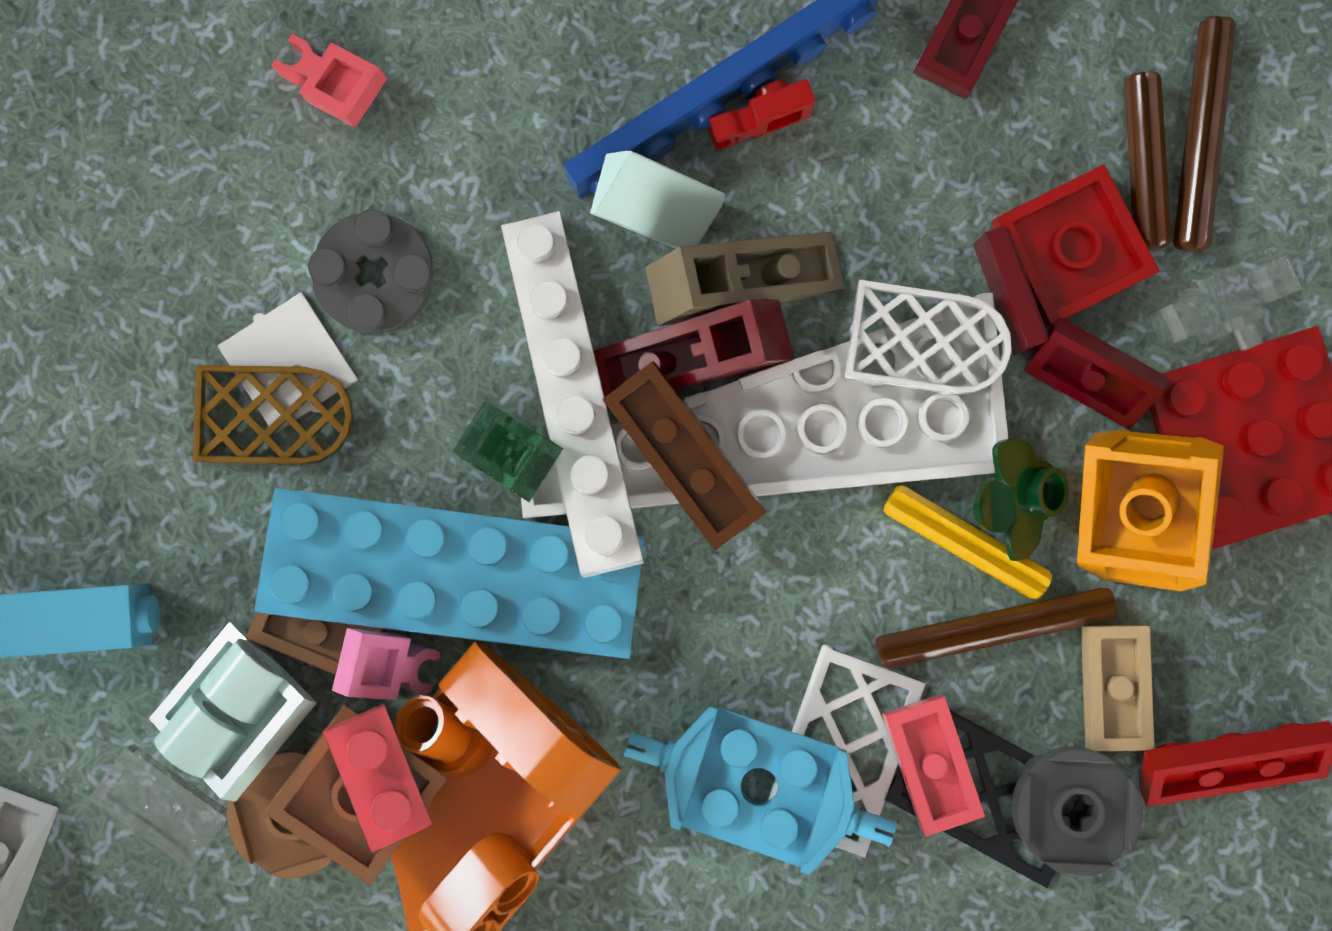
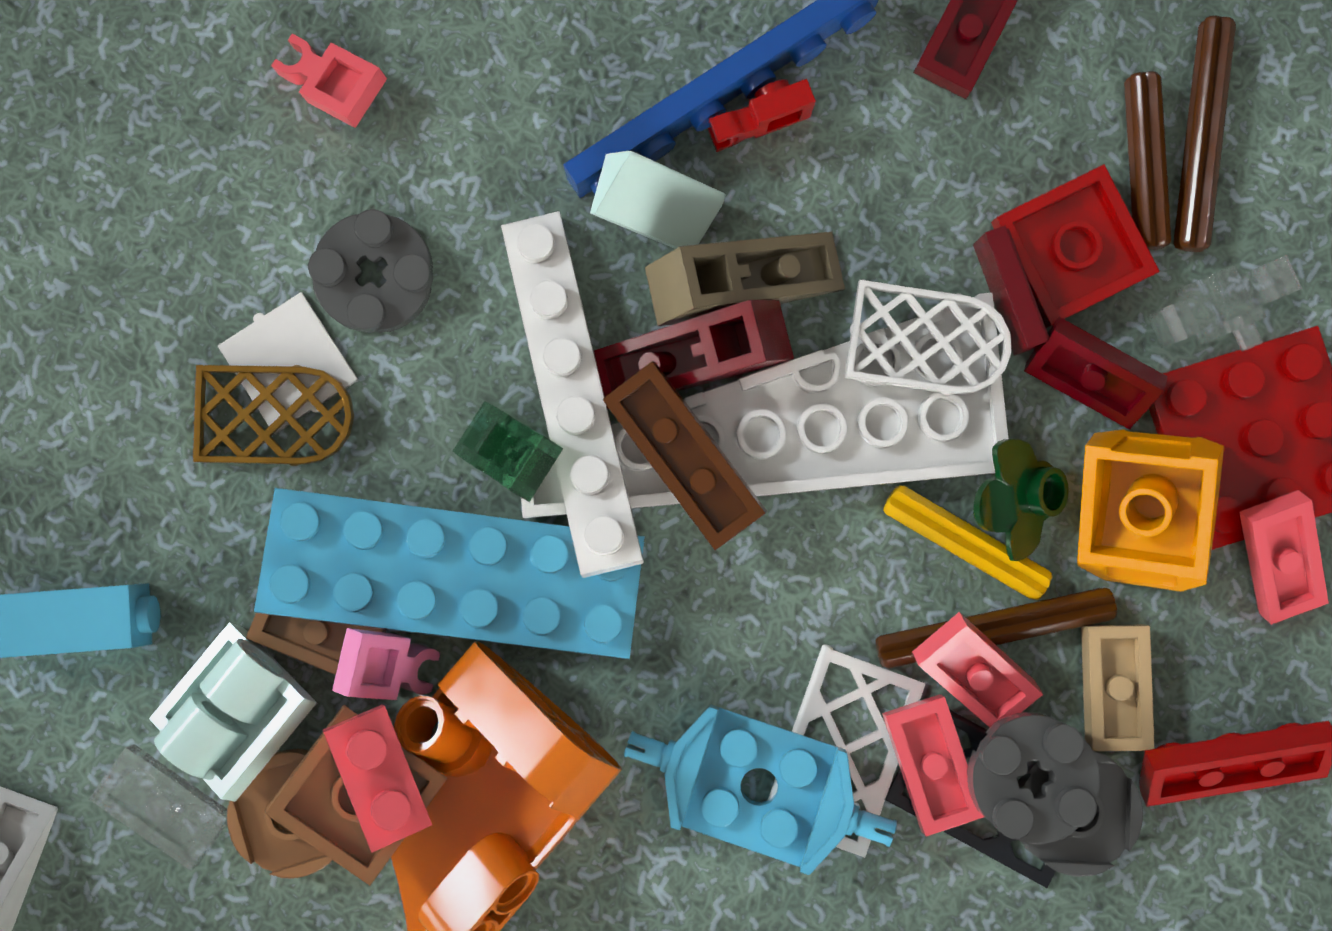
(976, 671): none -> coral plate
(1066, 797): none -> dark grey plate
(1284, 556): none -> coral plate

